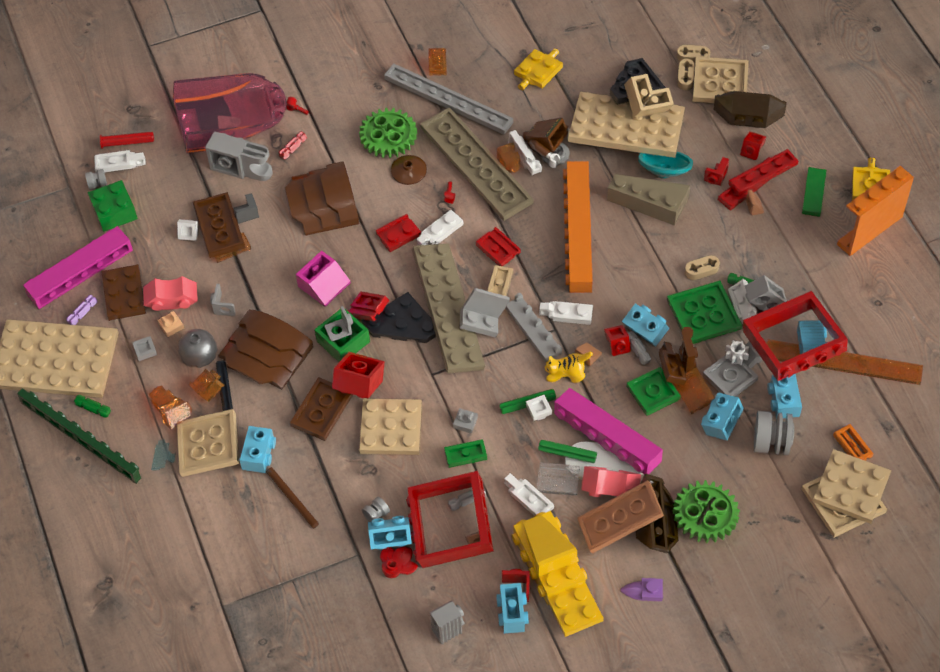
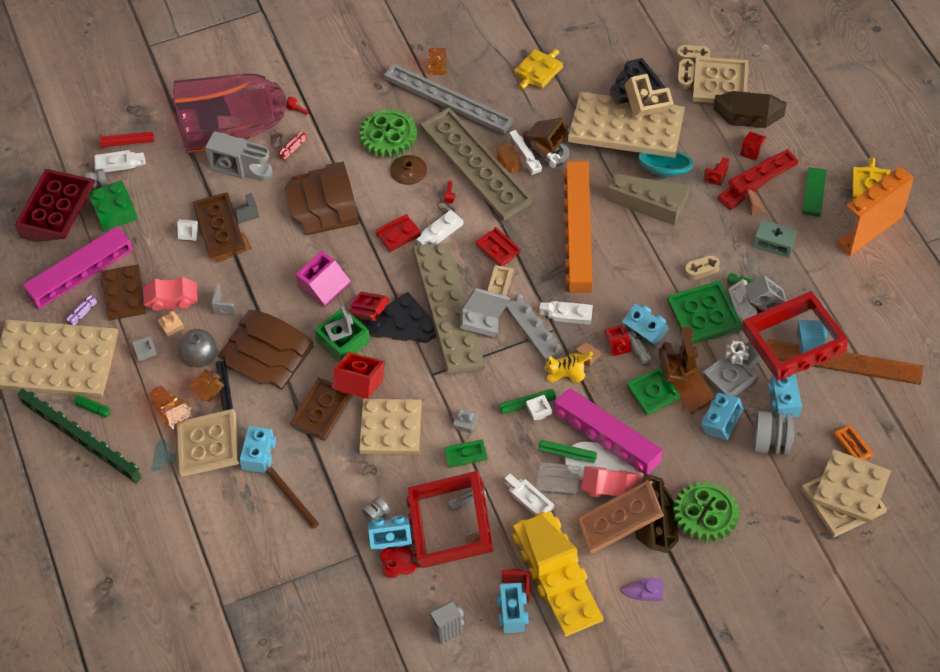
(53, 206): none -> dark red slope
(775, 238): none -> sand green brick

